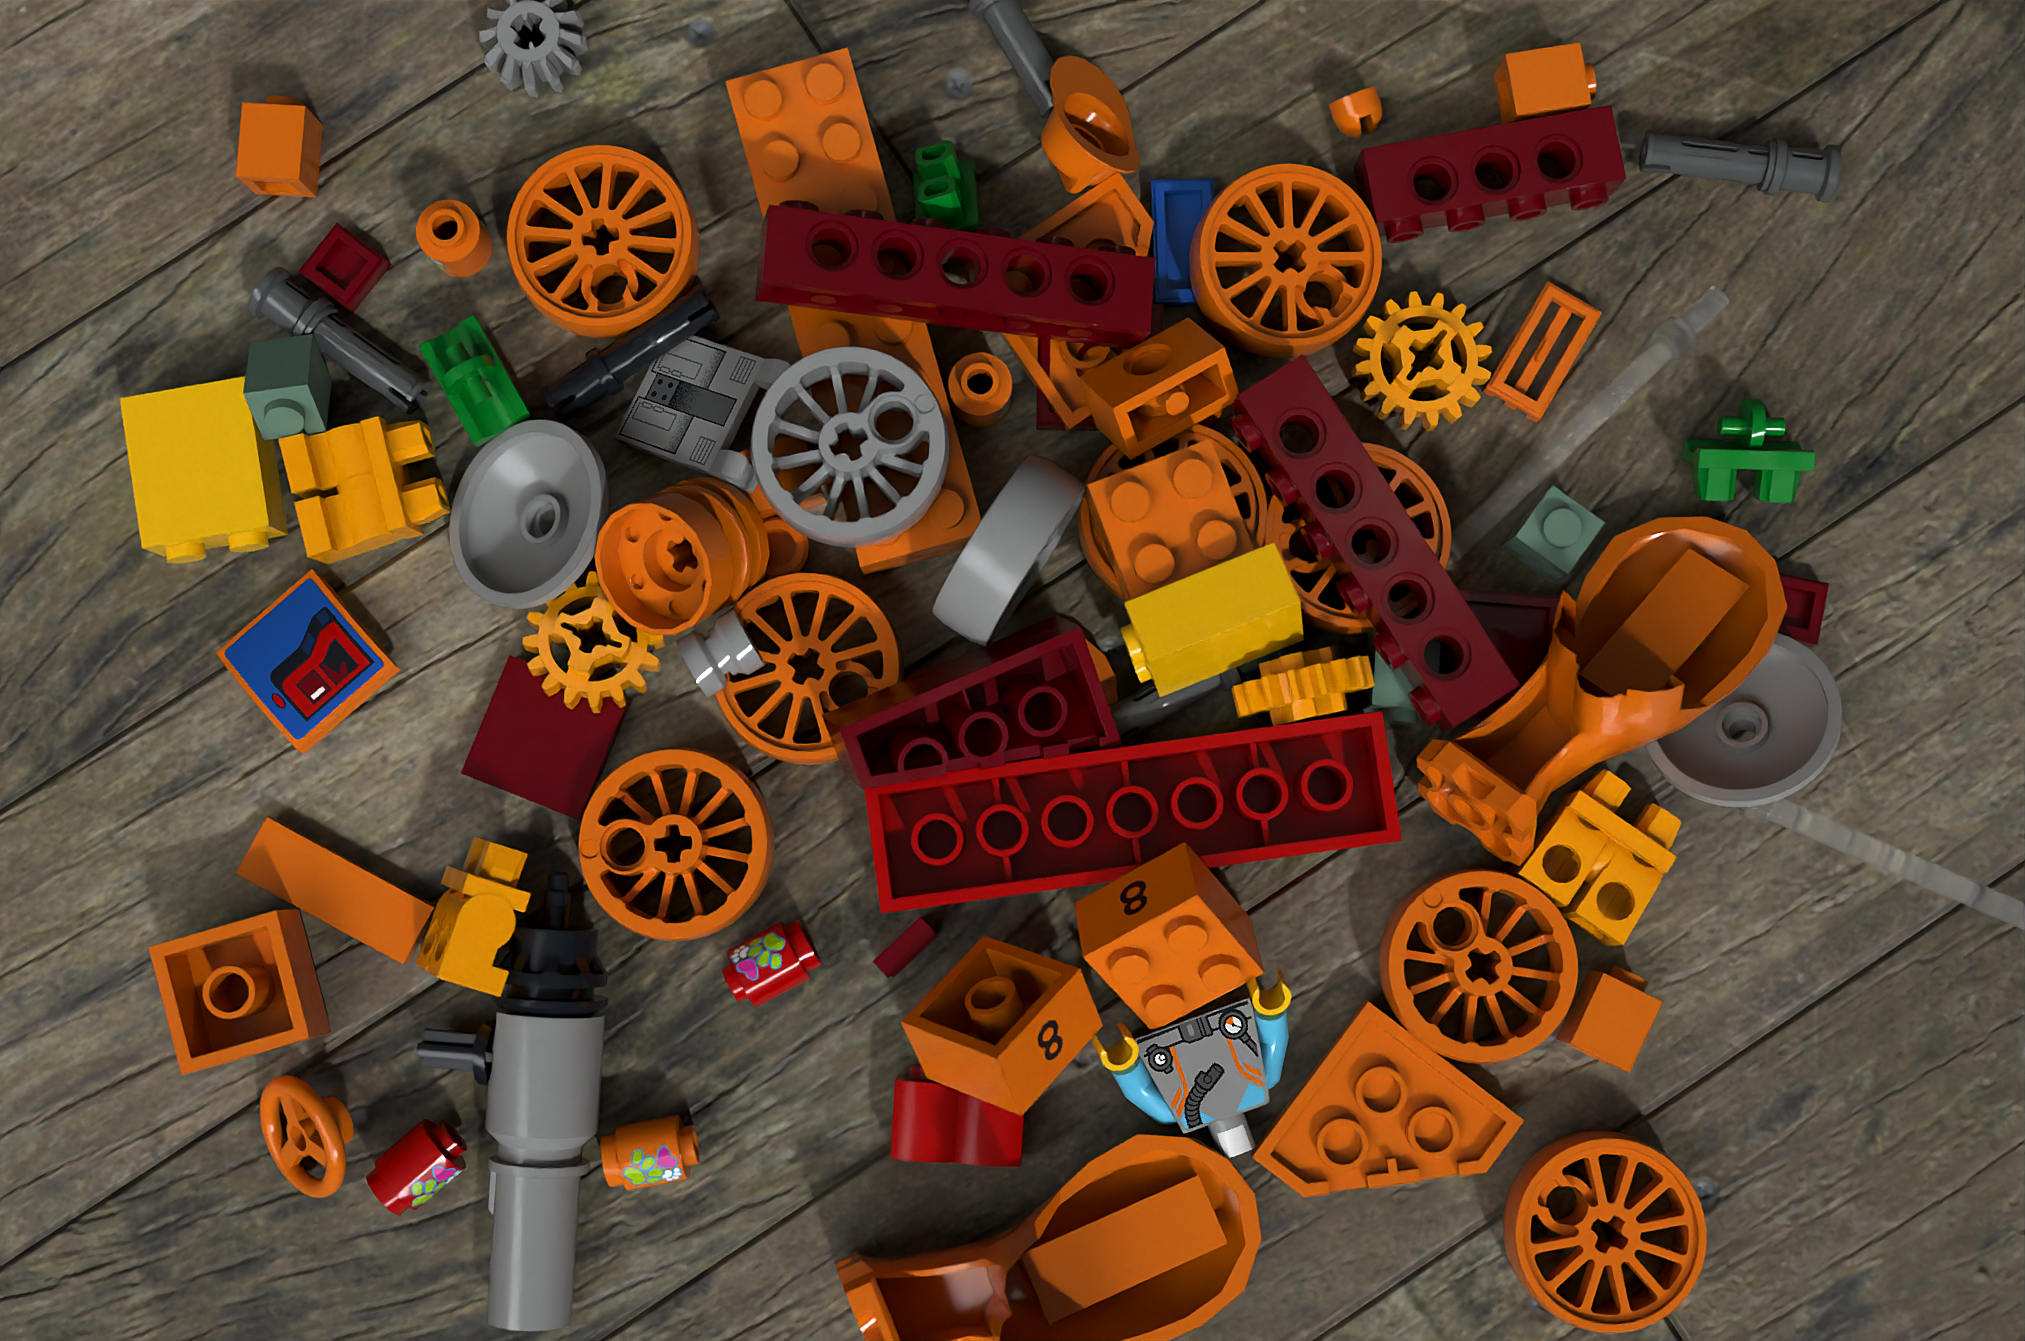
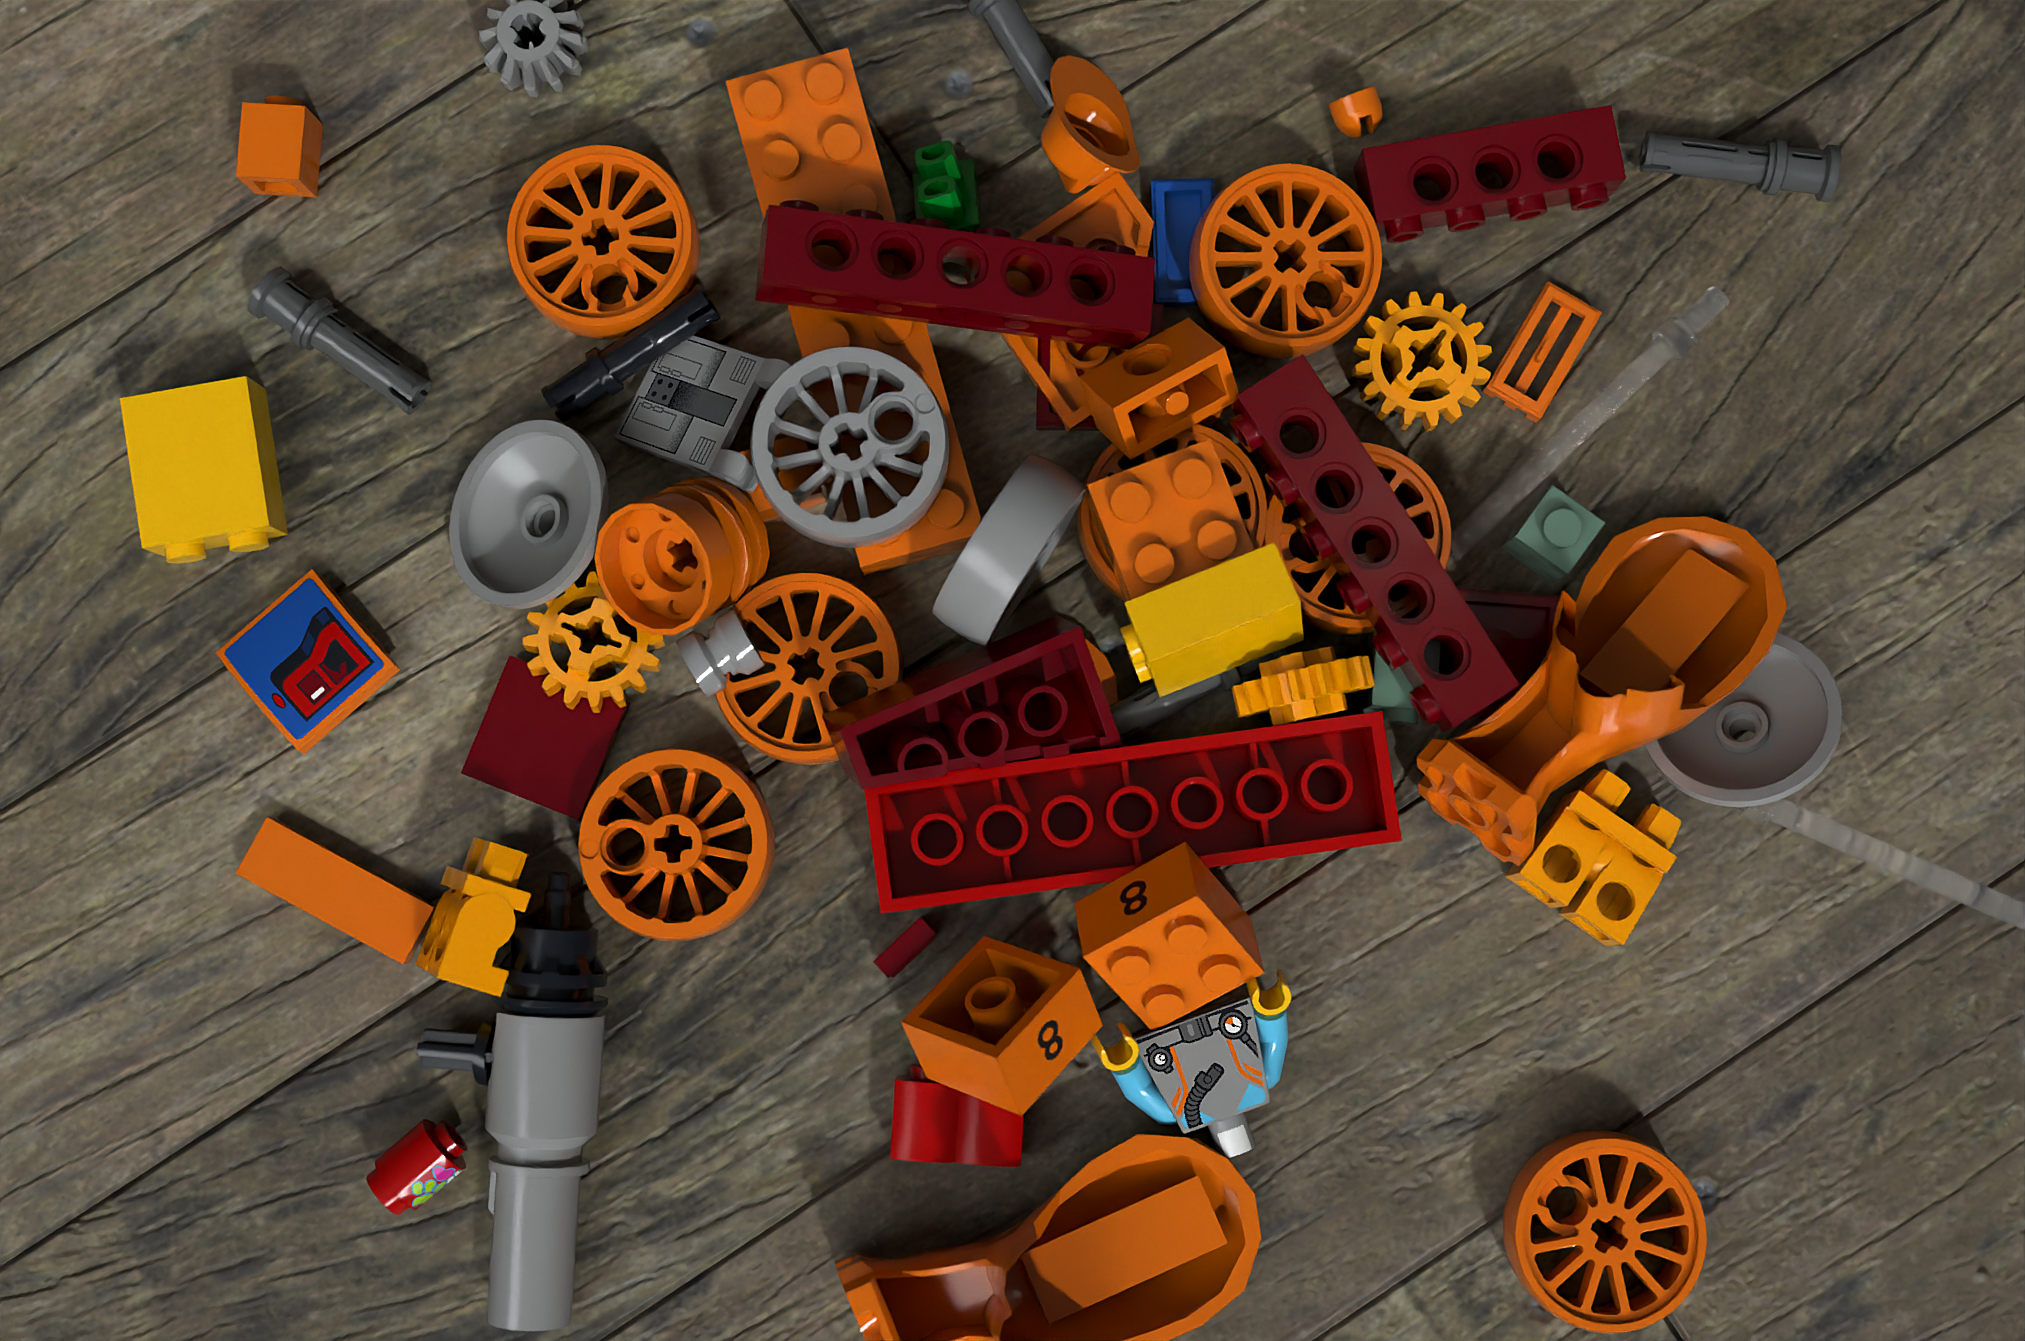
(239, 990): orange brick -> none
(287, 387): sand green brick -> none
(314, 1128): orange piece -> none
(344, 267): dark red tile -> none
(361, 486): light orange hips -> none
(454, 238): orange brick -> none
(475, 381): green hips -> none
(649, 1153): orange brick -> none
(771, 963): red brick -> none
(787, 548): orange tile -> none
(985, 408): orange brick -> none
(1383, 1116): orange plate -> none
(1421, 908): orange piece -> none
(1544, 83): orange brick -> none
(1610, 1017): orange brick -> none
(1775, 462): green hips -> none
(1804, 608): dark red tile -> none

